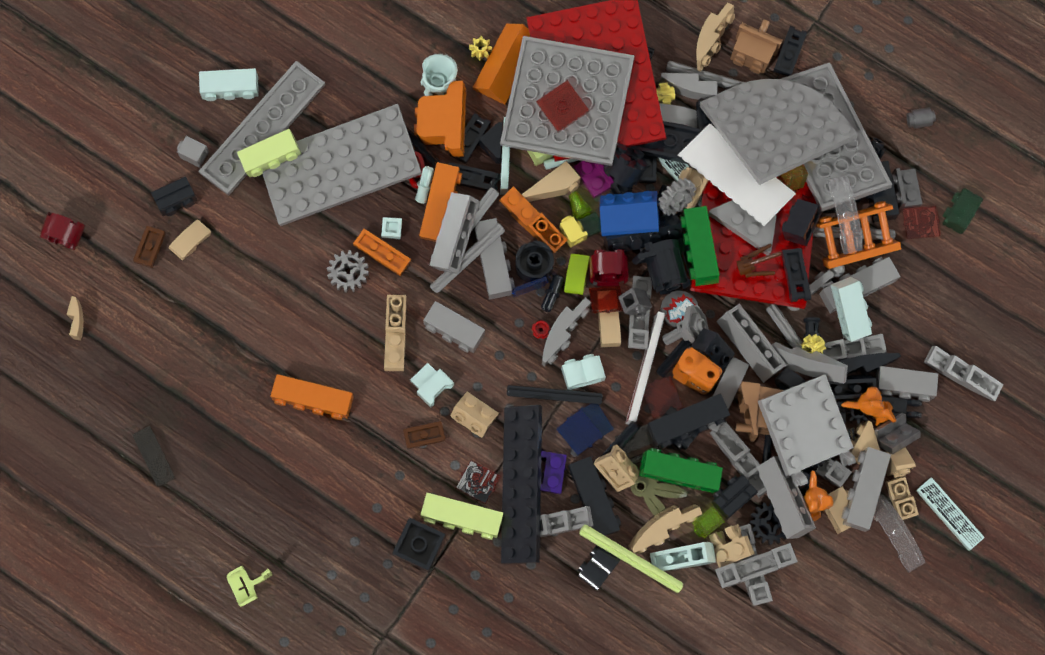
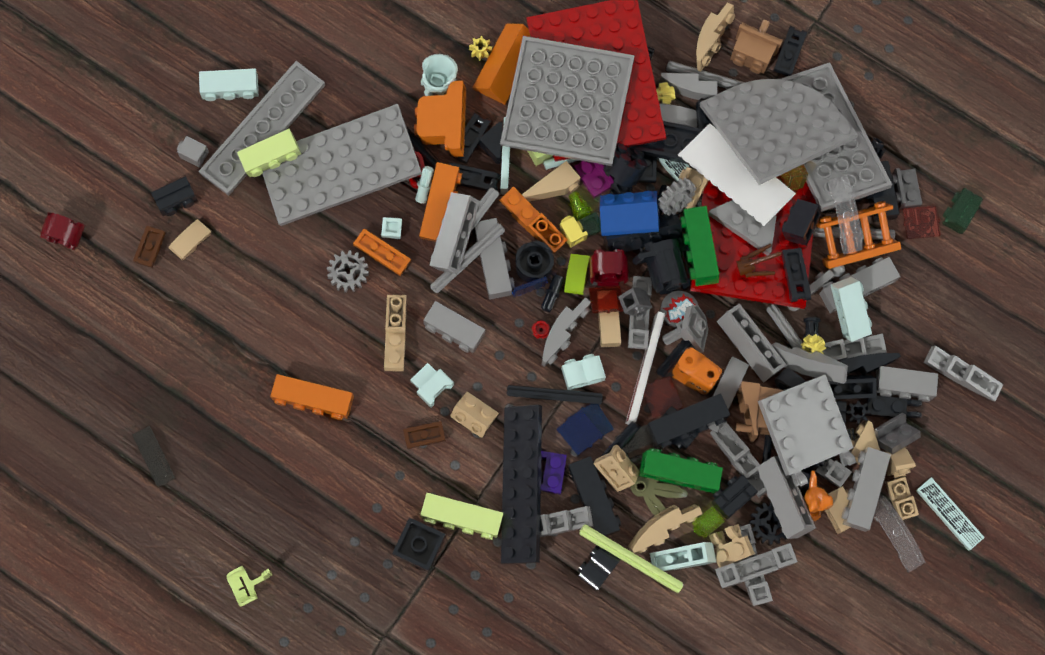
(76, 314): tan slope -> none
(478, 482): piece -> none
(562, 106): clear red plate -> none
(714, 348): black brick -> none
(872, 404): orange animal -> none
(921, 118): flat silver brick -> none

